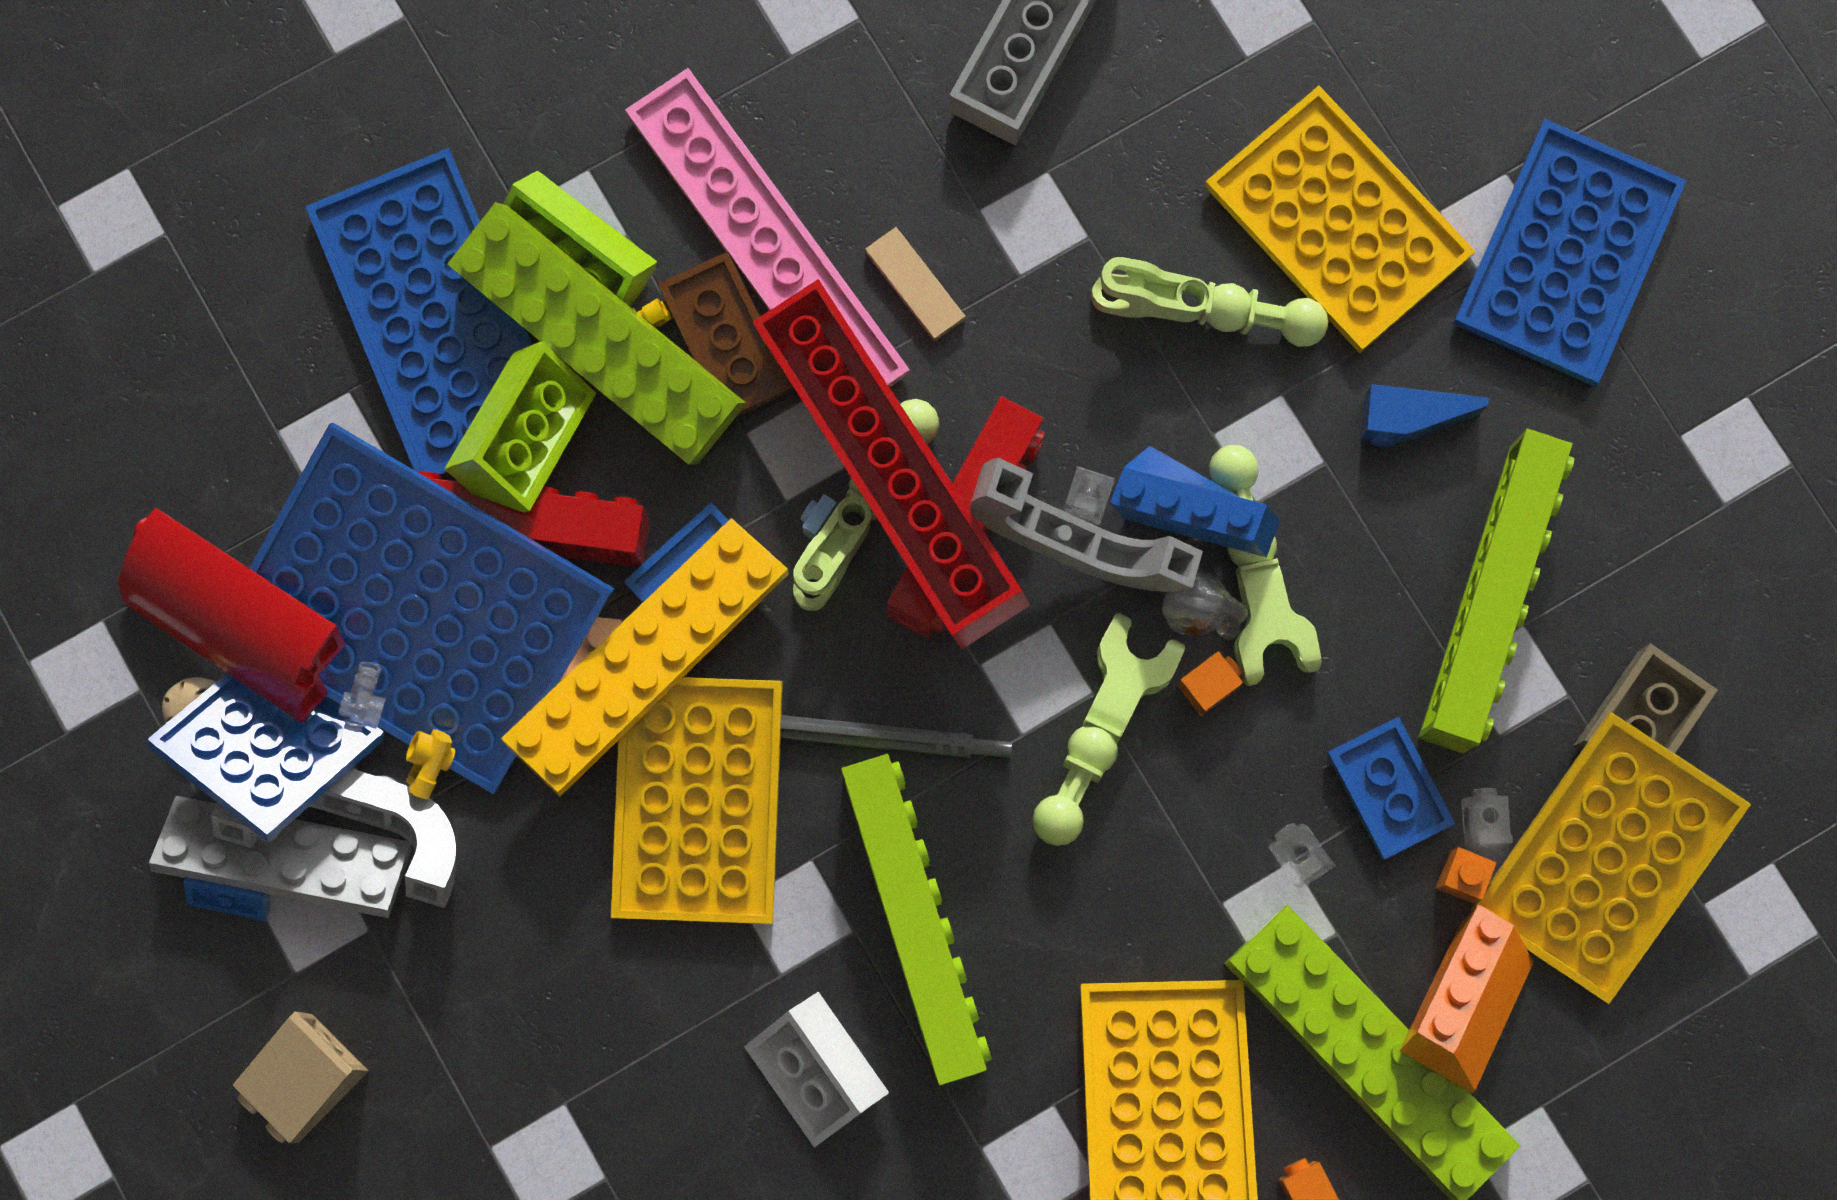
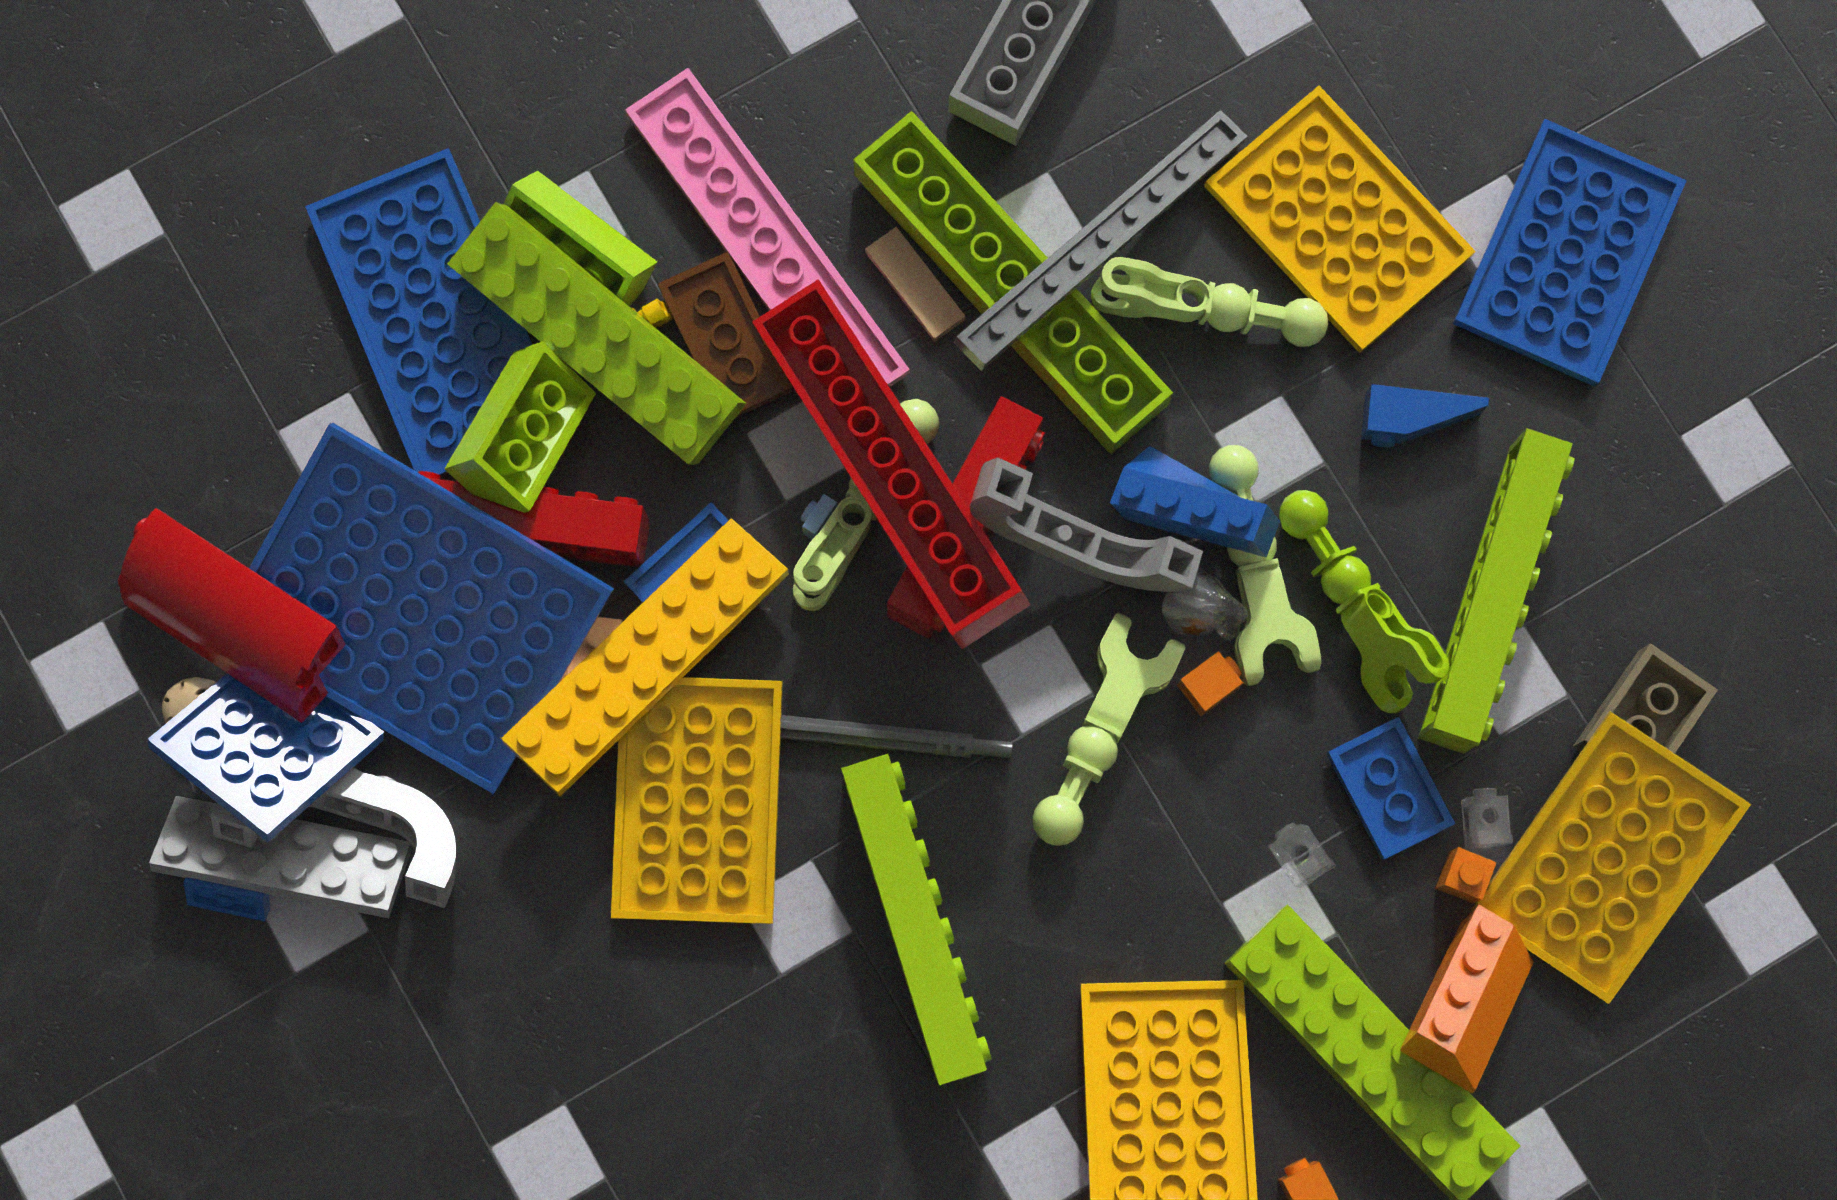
(298, 1077): tan slope -> none
(360, 705): clear plate -> none
(428, 755): yellow plate -> none
(816, 1069): white slope -> none
(988, 257): none -> lime brick
(1088, 495): clear brick -> none
(1099, 240): none -> plate
(1366, 611): none -> lime piece

